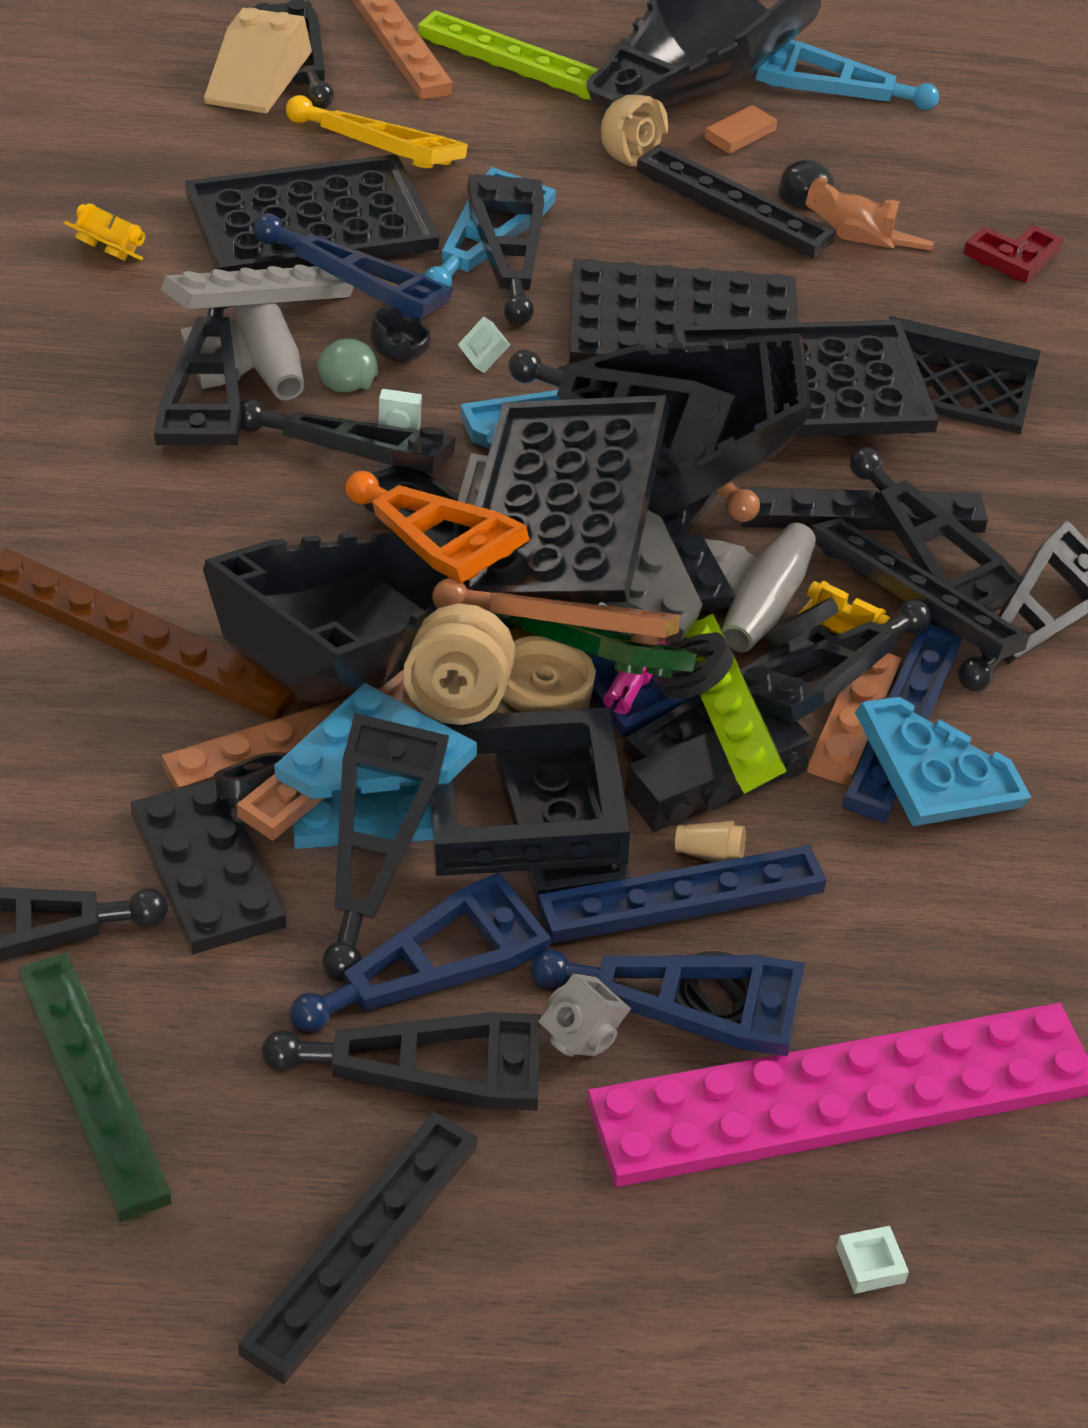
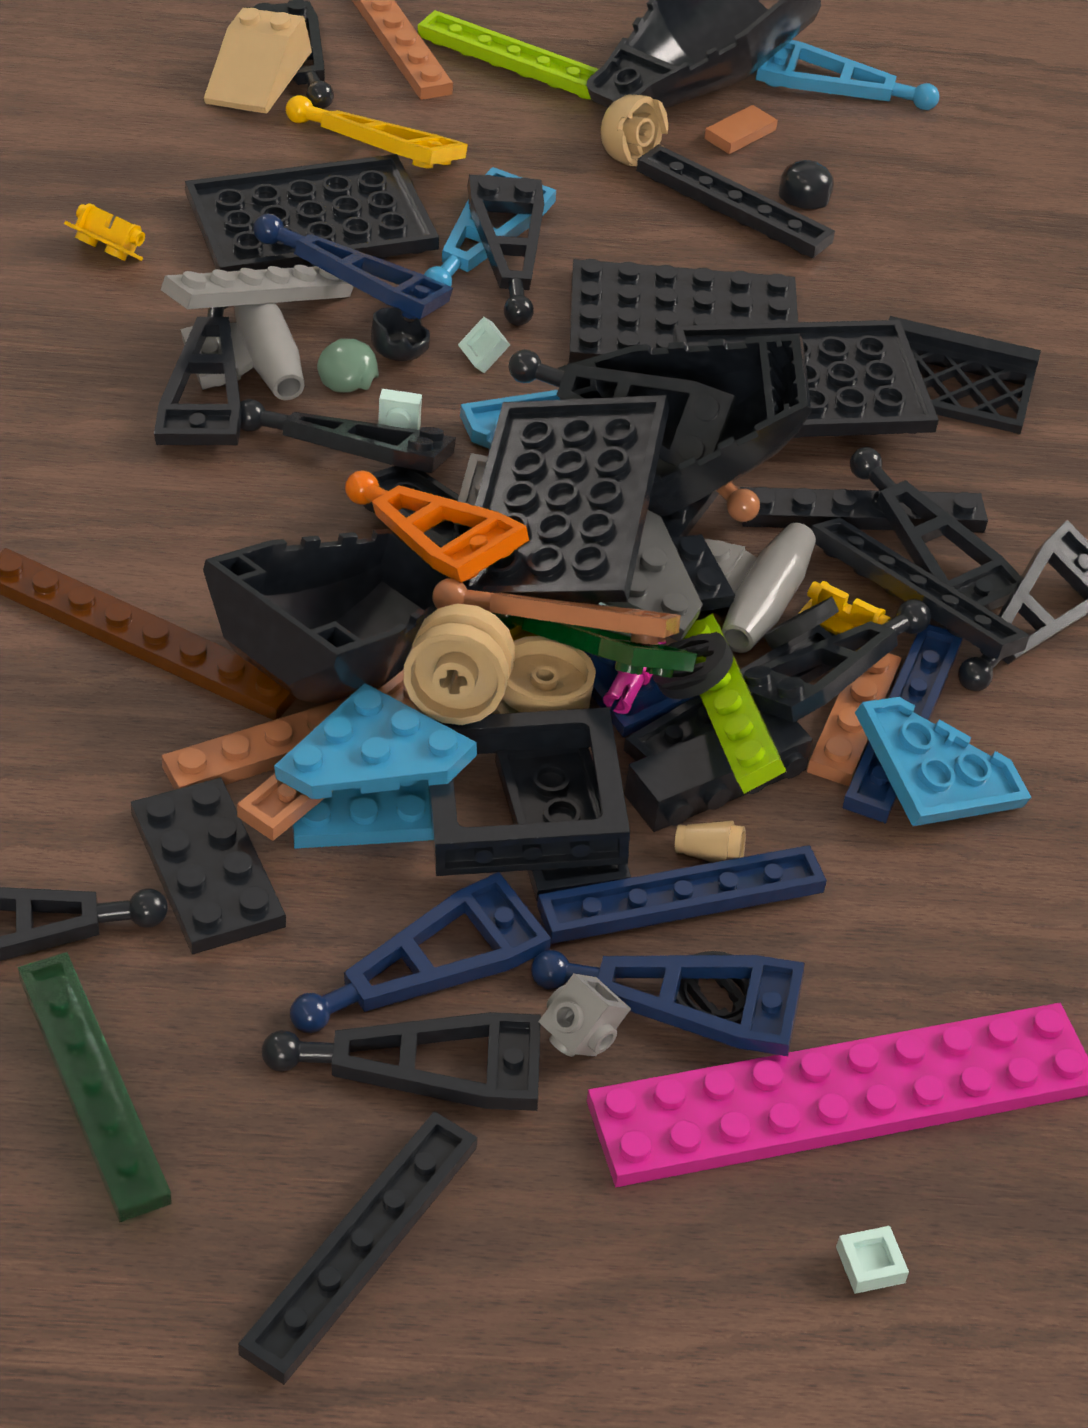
(245, 776): black plate -> none
(393, 751): black plate -> none
(860, 218): nougat animal -> none
(1017, 257): dark red plate -> none

